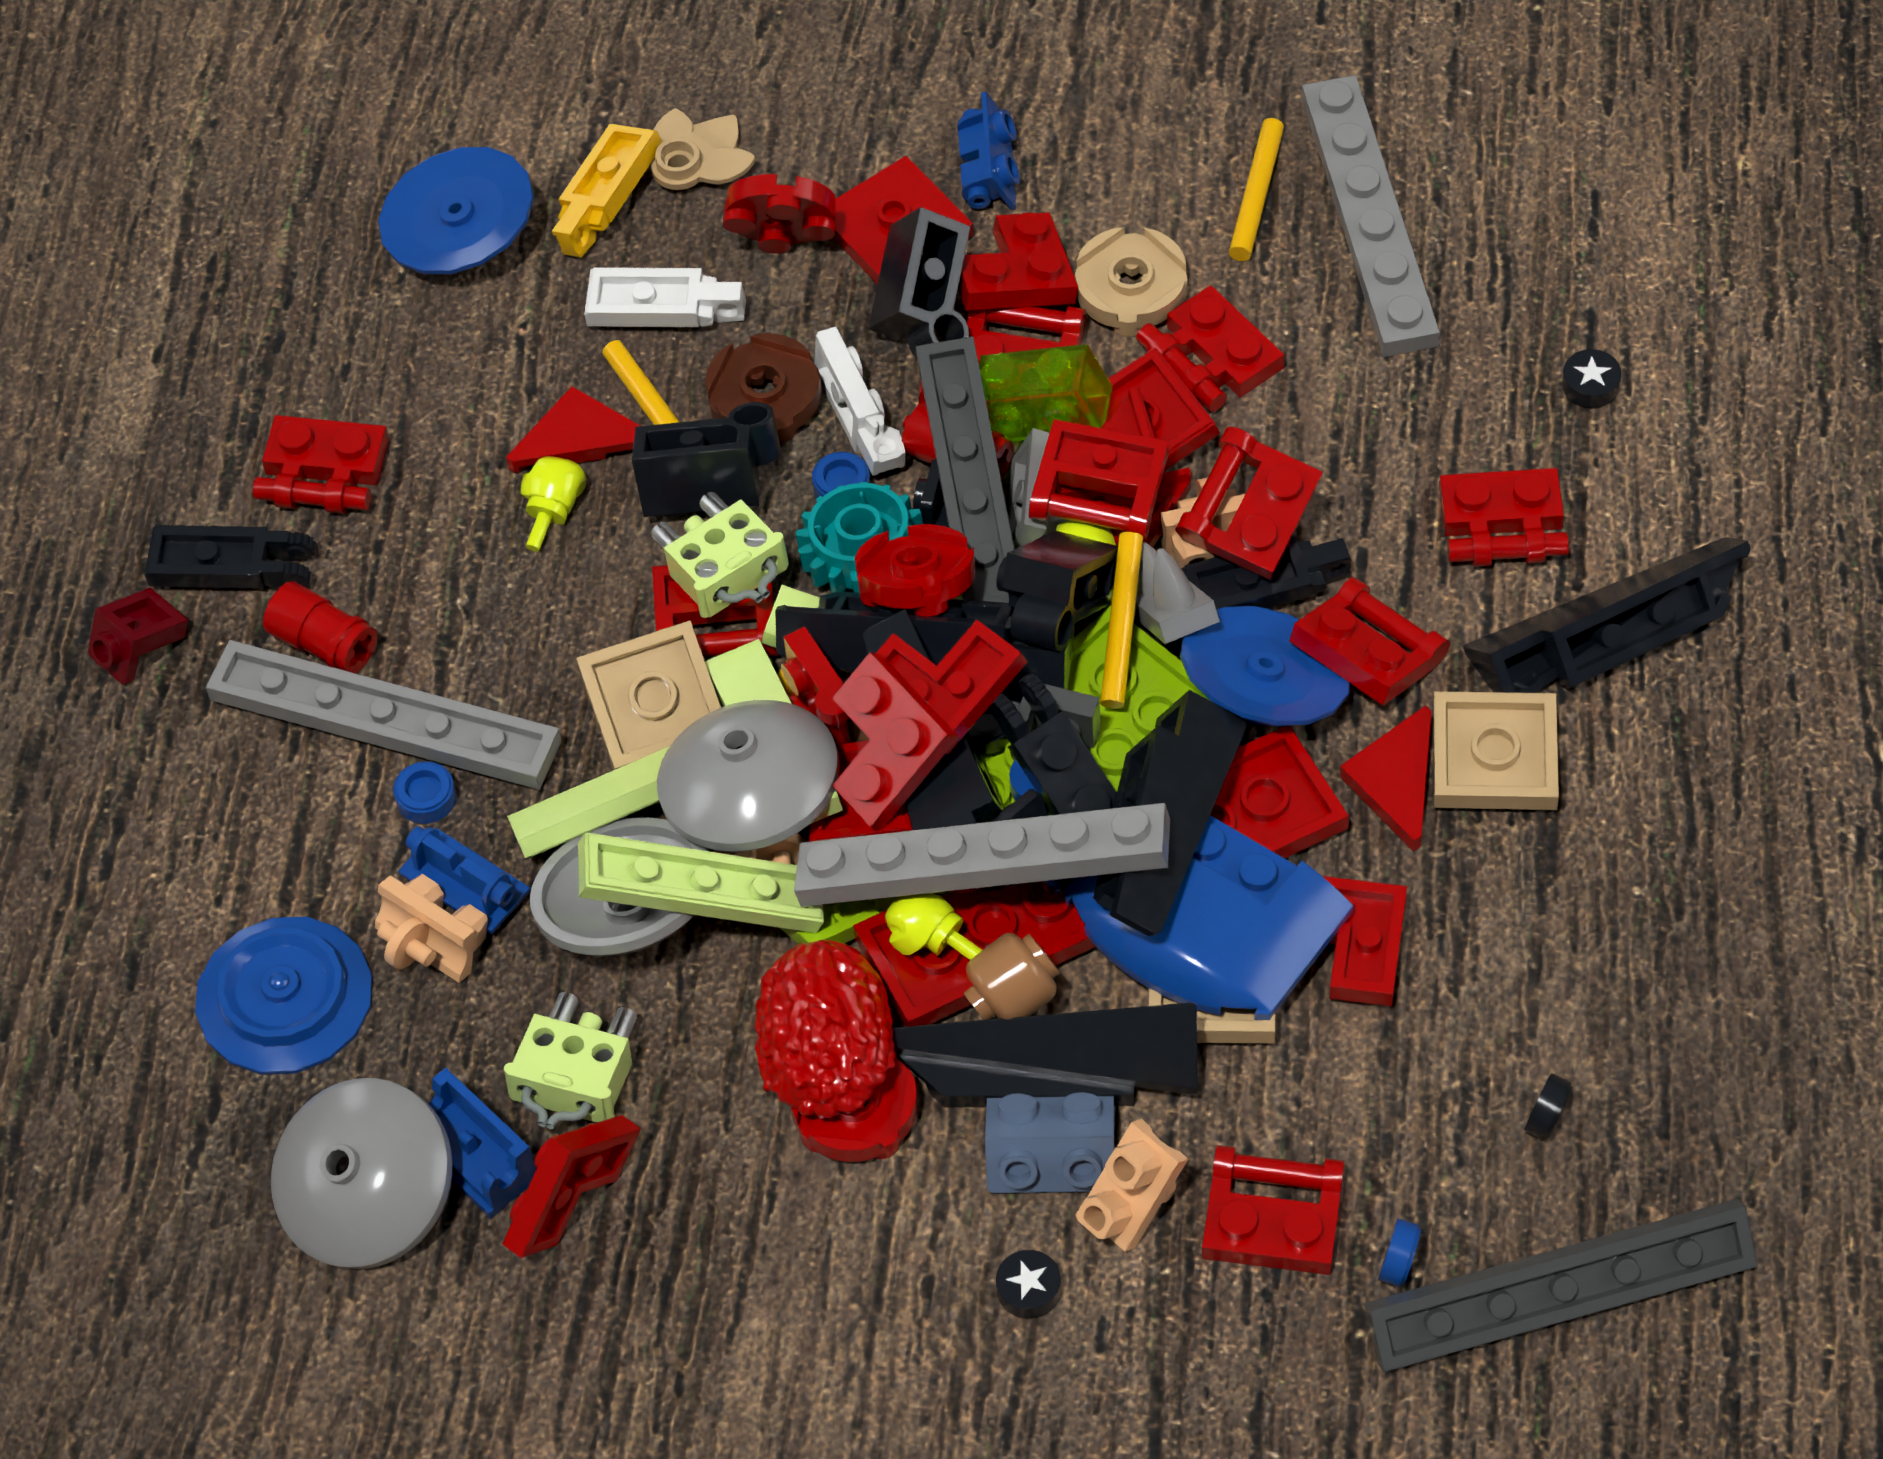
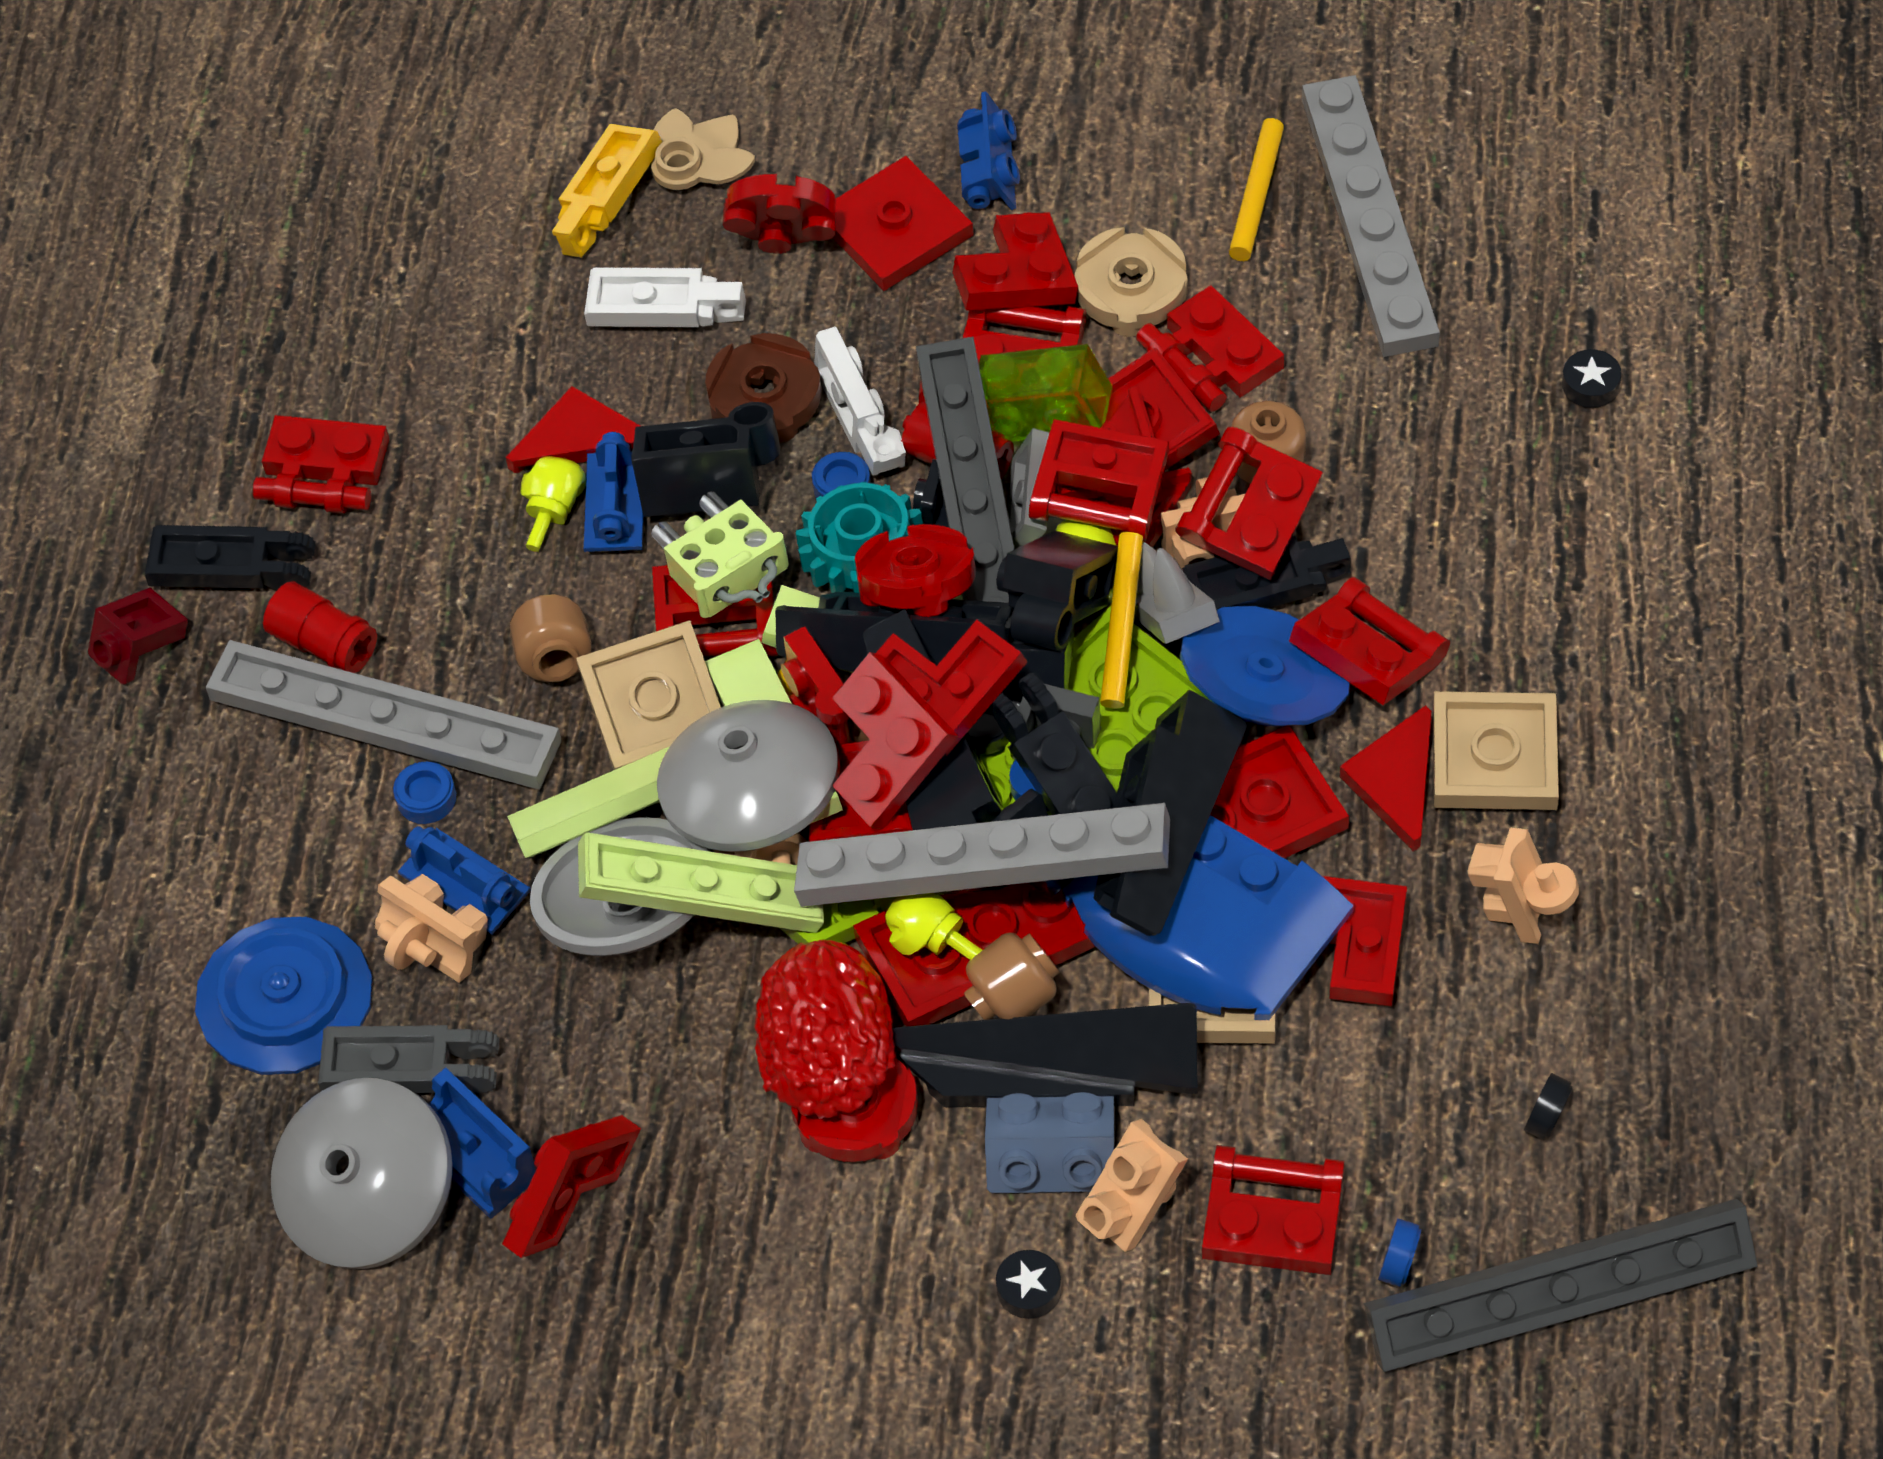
(406, 1055): none -> dark grey hinge
(456, 210): blue piece -> none
(549, 637): none -> medium nougat head
(571, 1065): yellowish green piece -> none
(612, 498): none -> blue hinge
(638, 383): yellow bar -> none
(921, 280): black hinge -> none
(1273, 426): none -> medium nougat head
(1503, 504): red plate -> none
(1520, 884): none -> light nougat hips
(1610, 623): black wedge -> none

